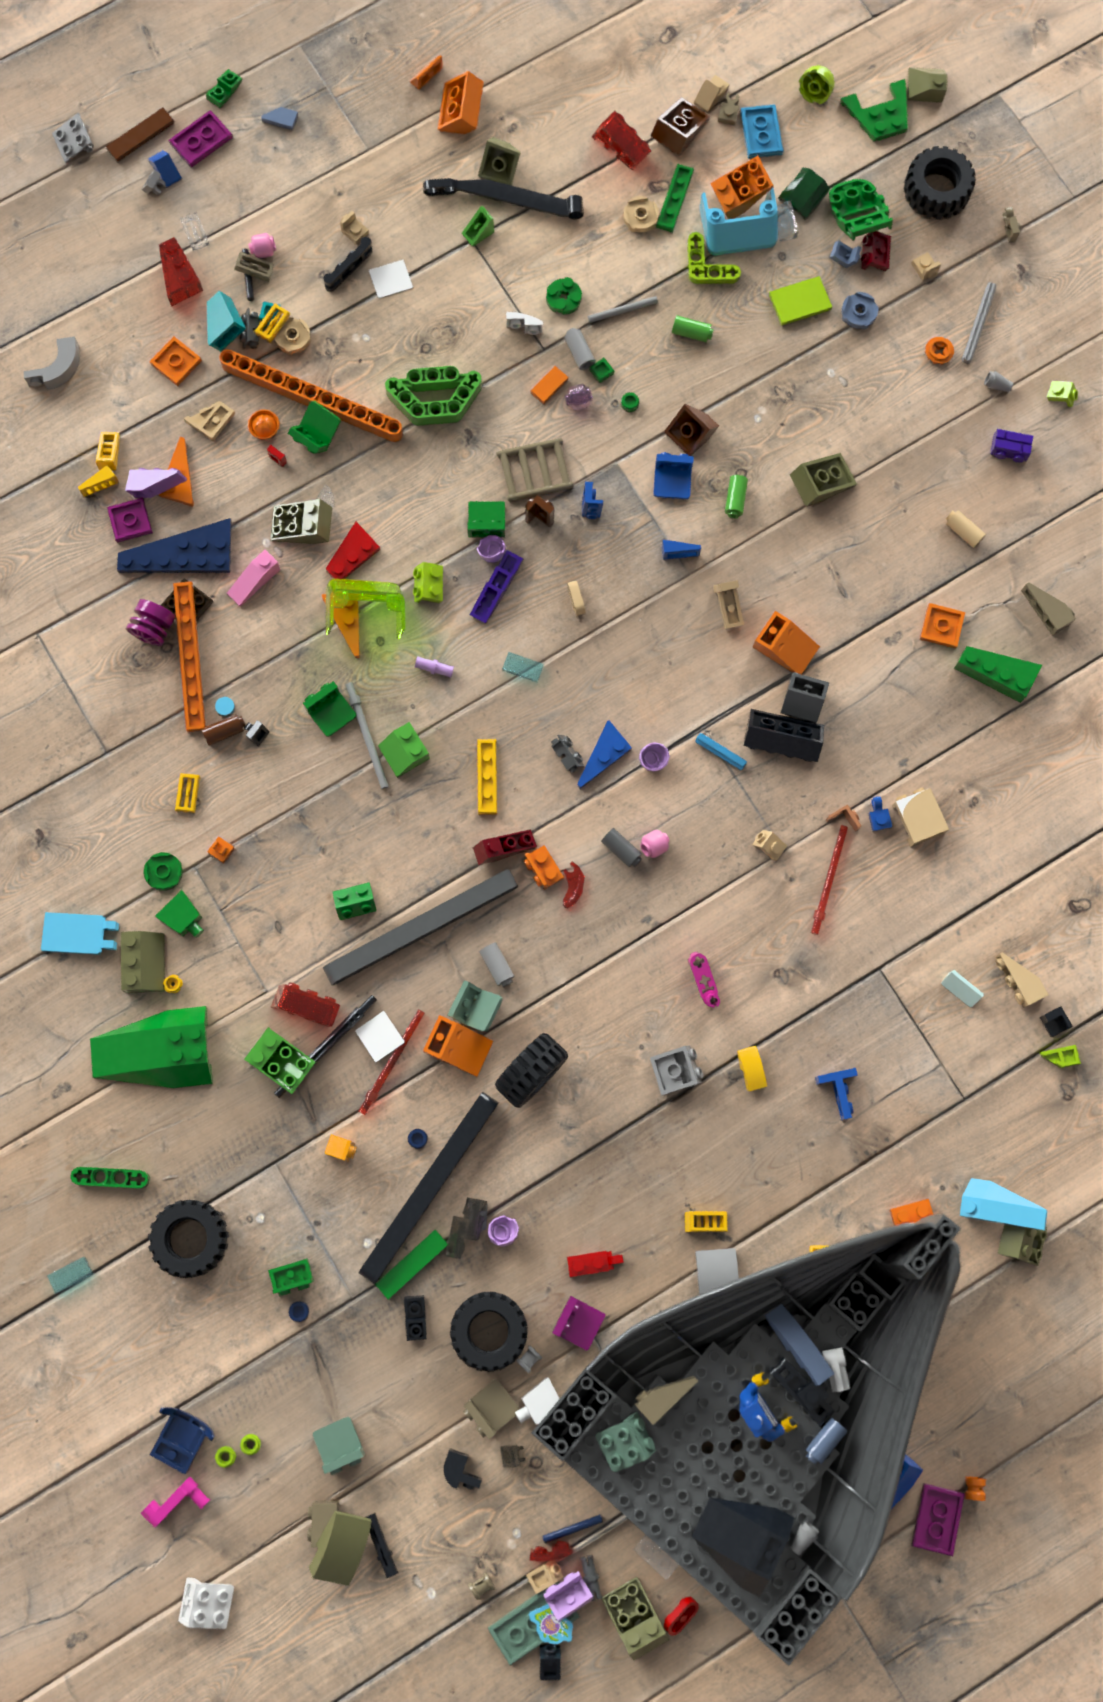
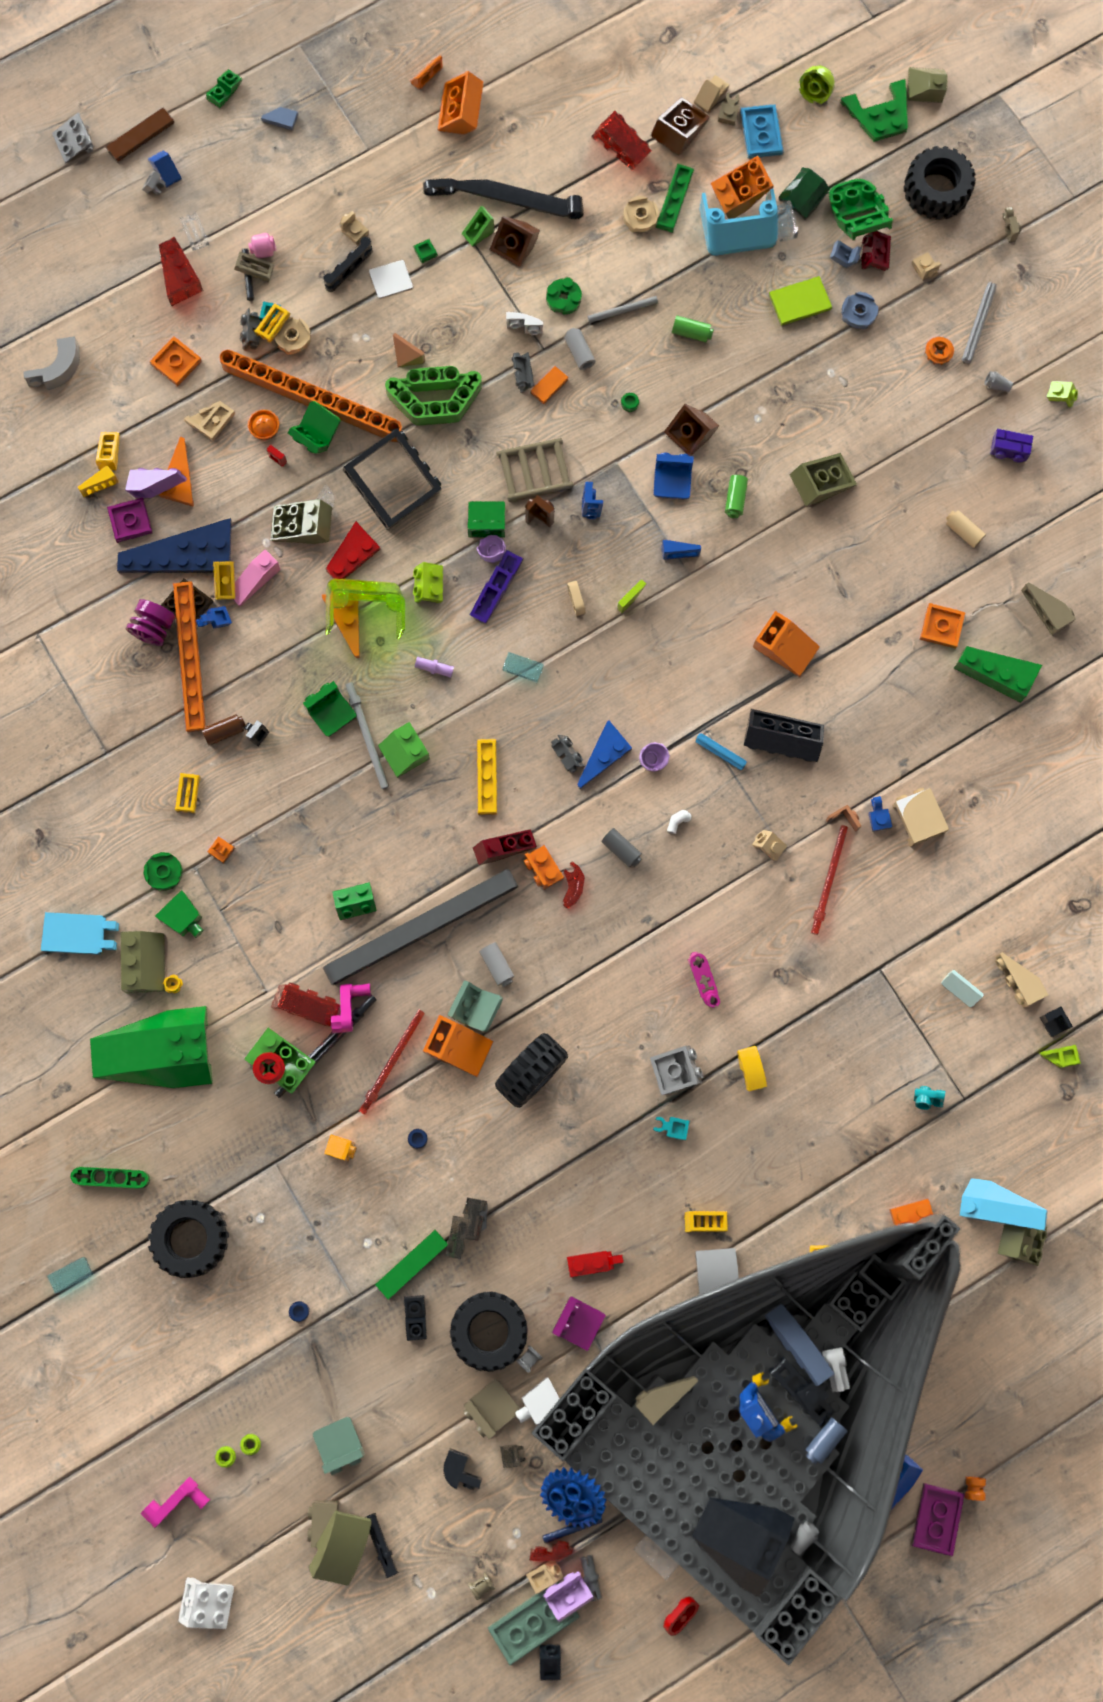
(180, 1439): dark blue piece -> none
(200, 138): magenta tile -> none
(216, 616): none -> blue plate
(222, 321): slope -> none
(224, 580): none -> yellow slope
(225, 706): medium azure tile -> none
(258, 1068): none -> red gear
(291, 1276): green bracket -> none
(343, 1022): none -> dark pink beam
(369, 497): none -> black window
(379, 1036): white sticker -> none
(407, 353): none -> nougat slope
(425, 251): none -> green tile
(428, 1188): black beam -> none
(499, 161): olive slope -> none
(503, 1231): lavender hair -> none
(514, 240): none -> reddish brown slope
(524, 374): none -> dark grey hinge
(548, 1626): sticker -> none
(573, 1497): none -> blue gear
(578, 396): head -> none
(601, 370): green tile -> none
(626, 1443): sand green bracket -> none
(631, 596): none -> lime tile
(635, 1618): olive slope -> none
(654, 844): bright pink head -> none
(675, 1128): none -> teal plate
(676, 819): none -> white arm
(700, 267): lime beam -> none
(729, 603): tan bracket -> none
(804, 697): dark grey slope -> none
(840, 1090): blue bracket -> none
(926, 1097): none -> teal plate

